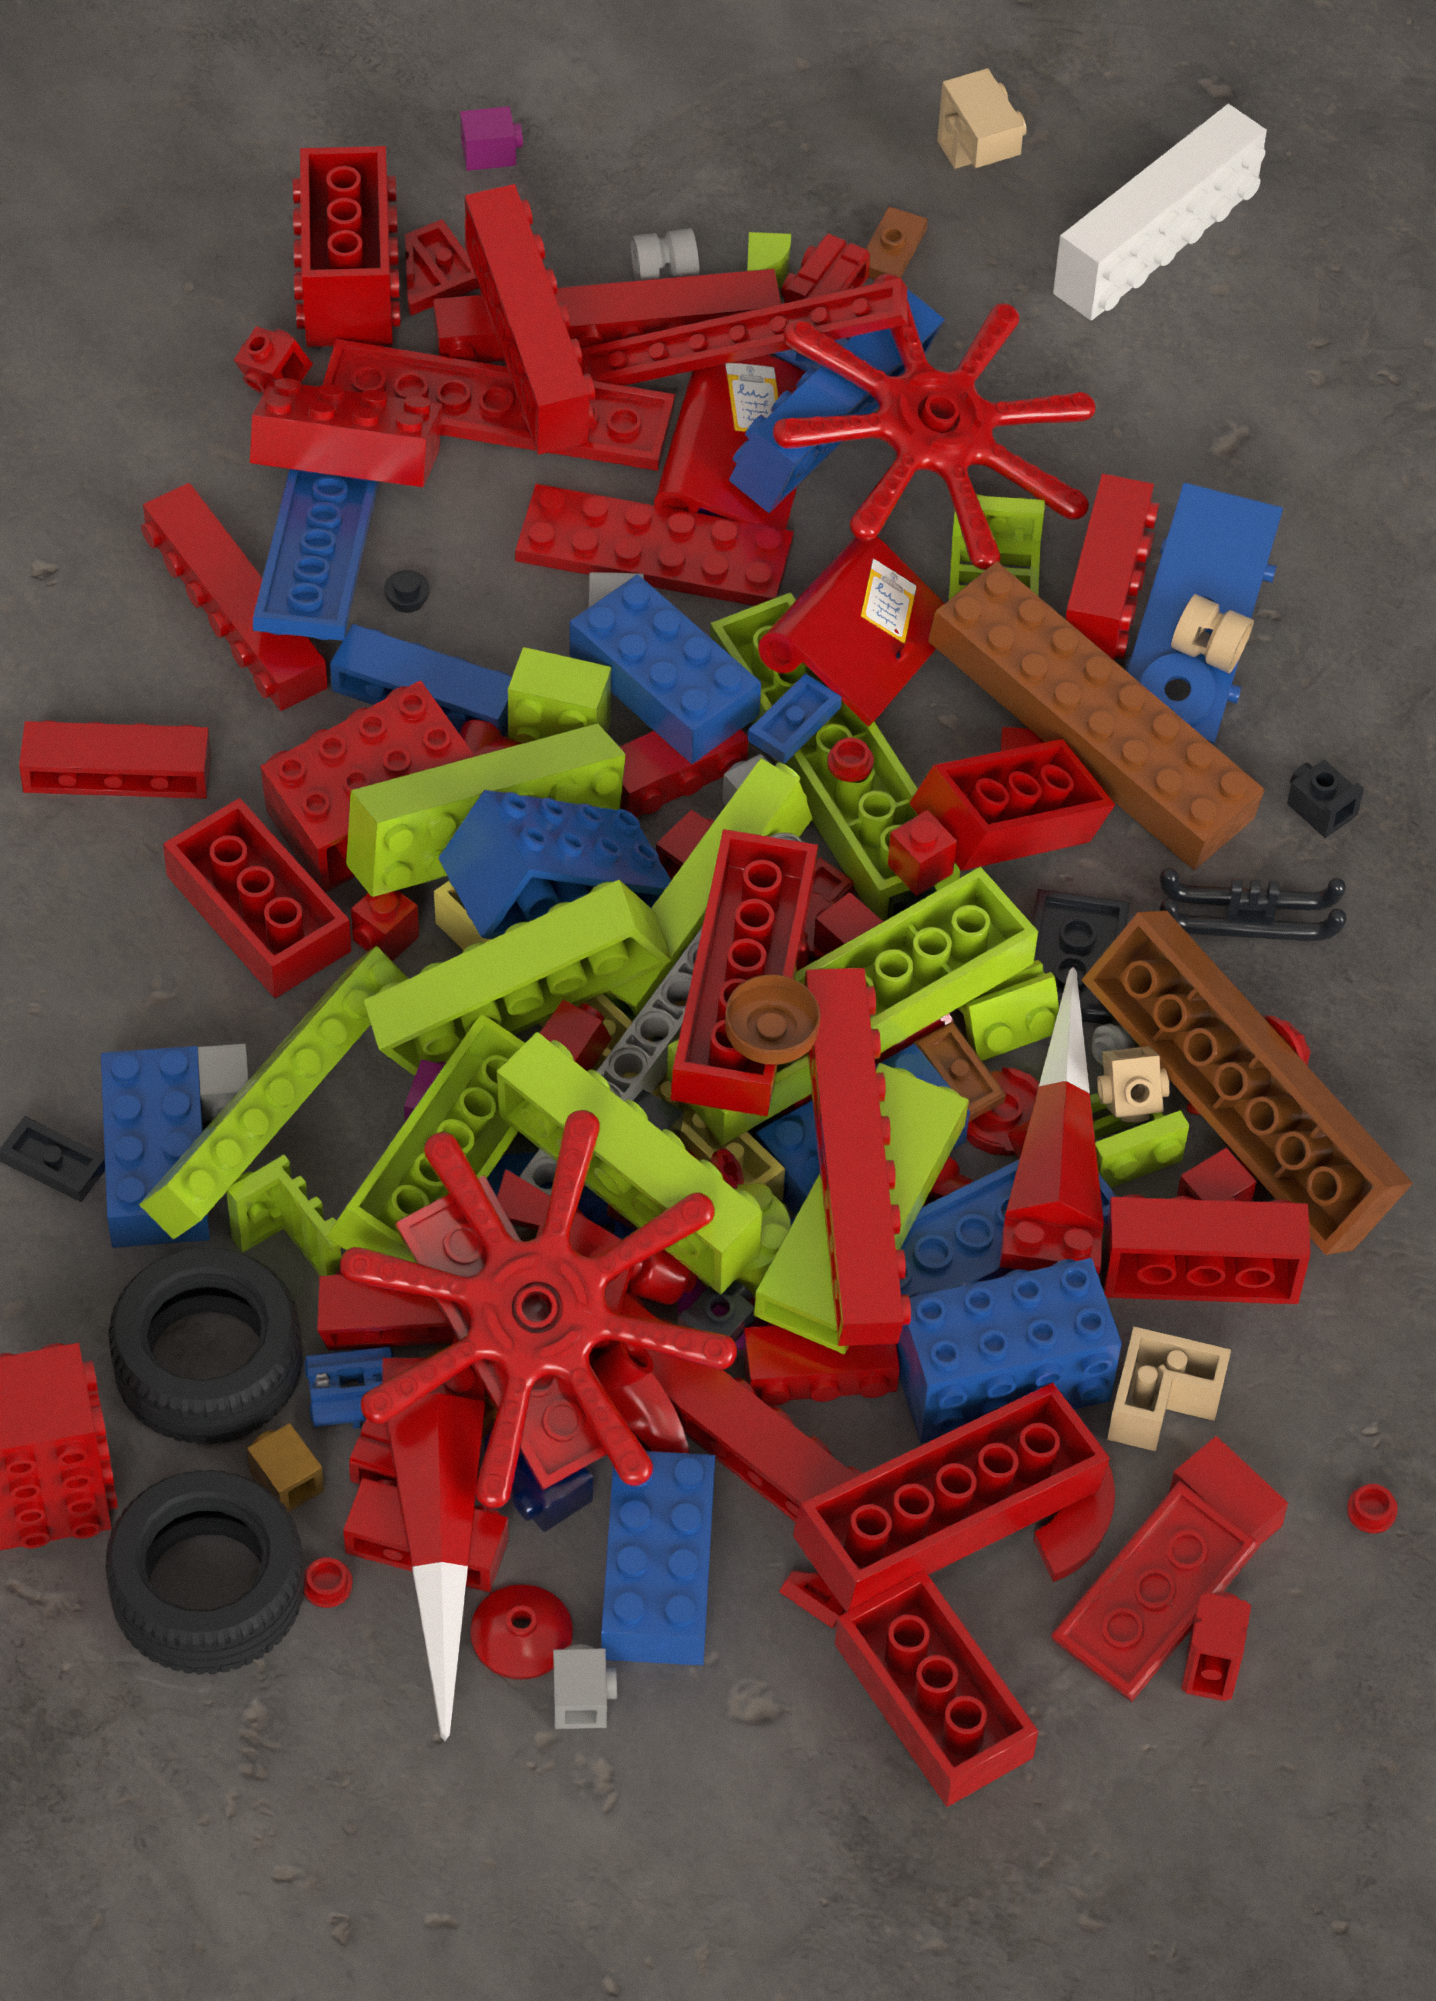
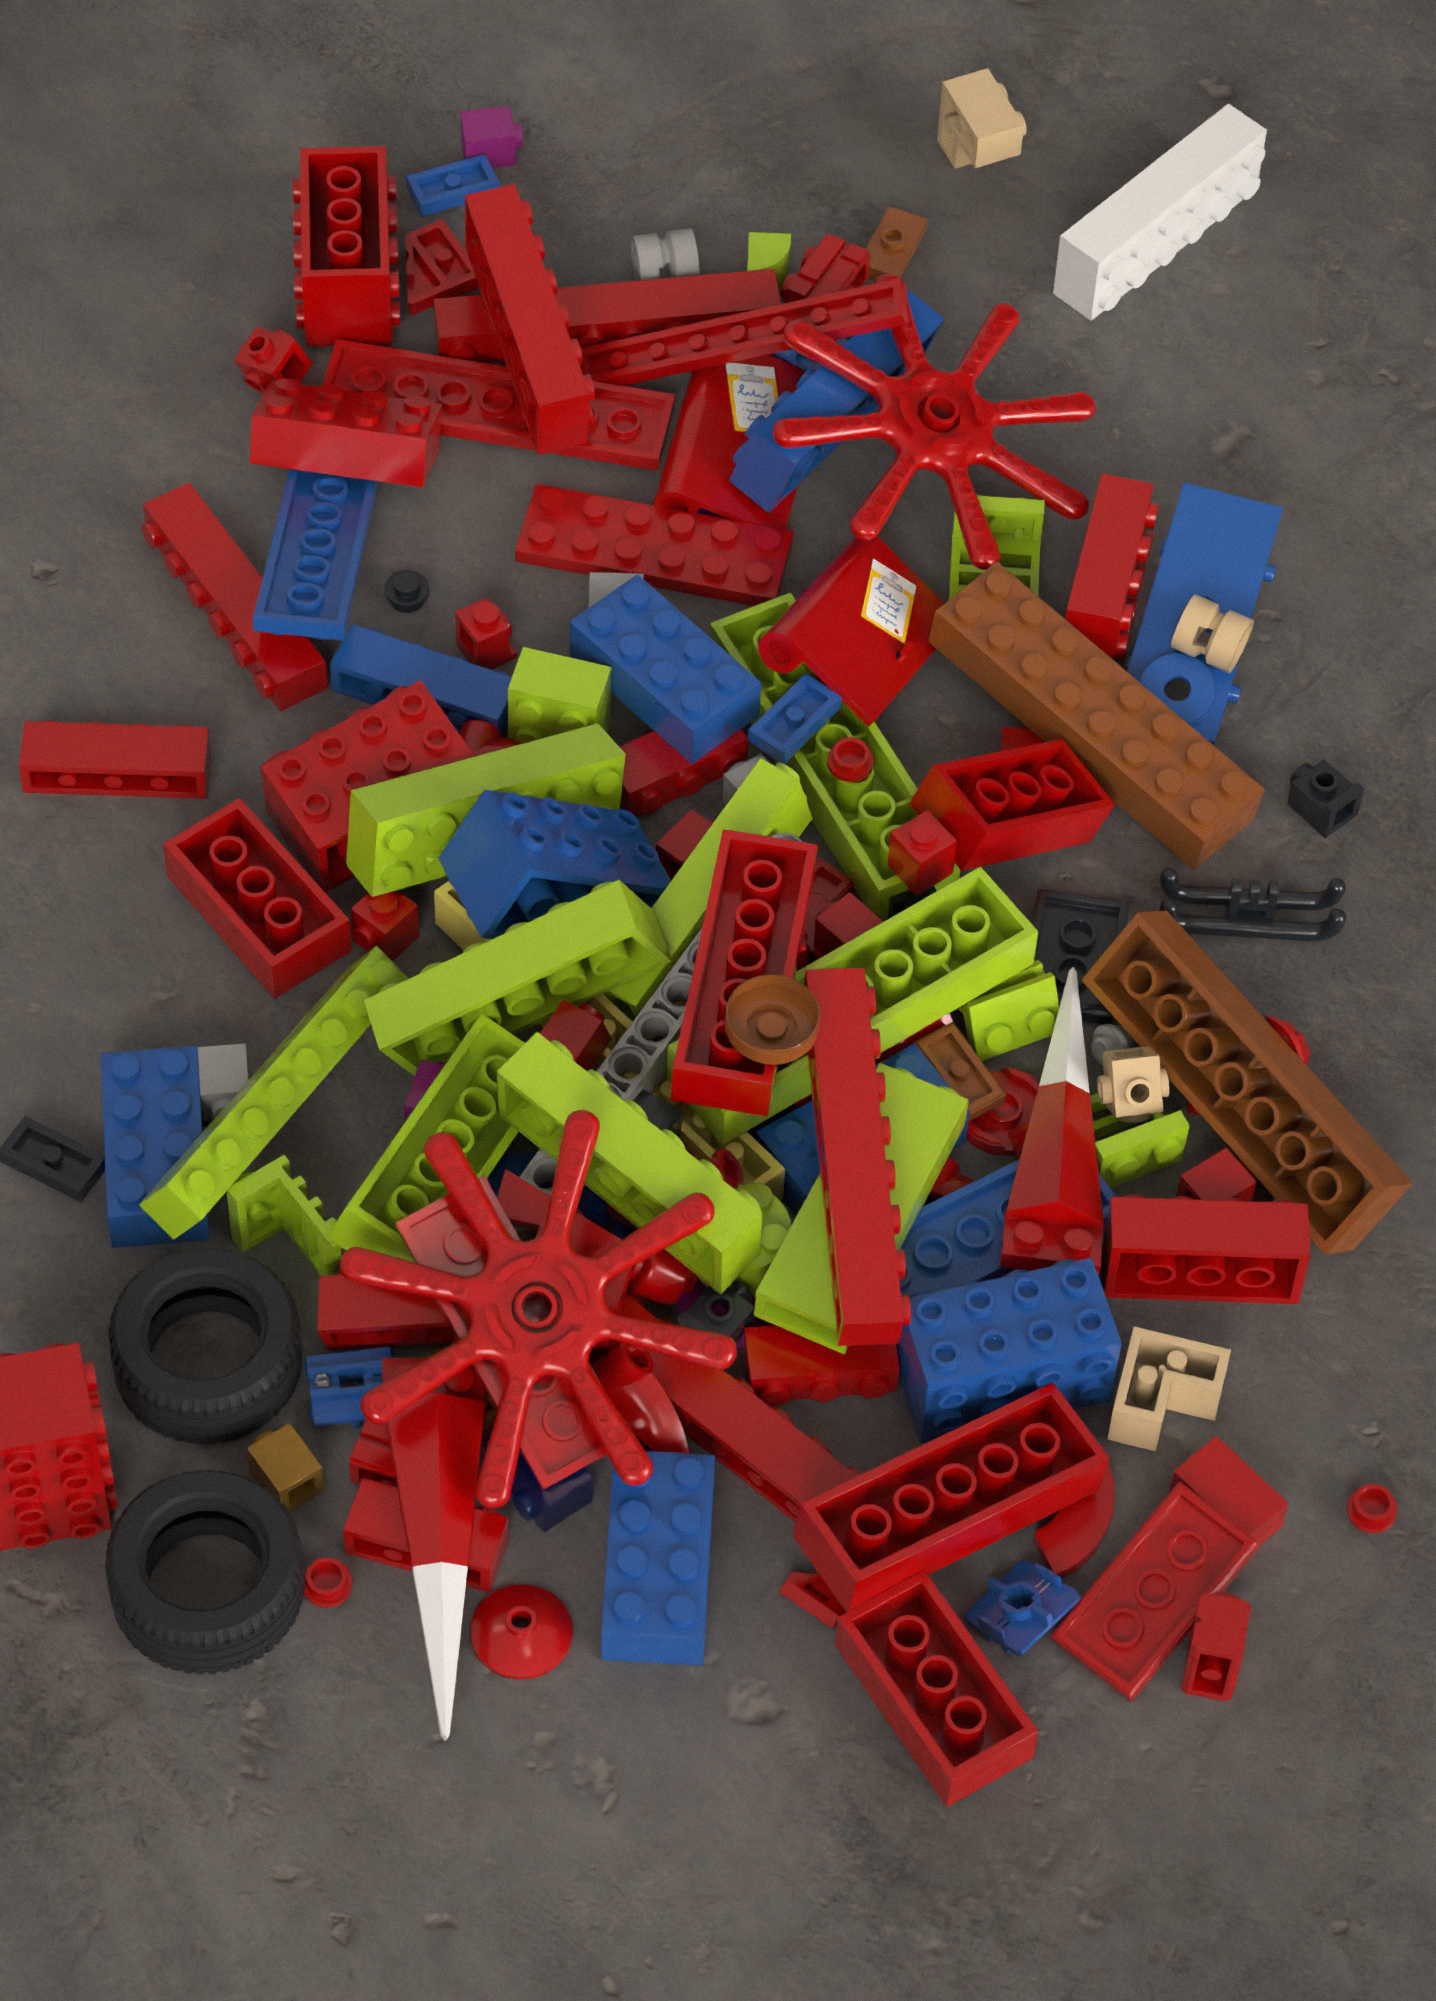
(448, 184): none -> blue plate
(484, 634): none -> red brick
(582, 1687): light grey brick -> none
(1002, 1610): none -> blue piece

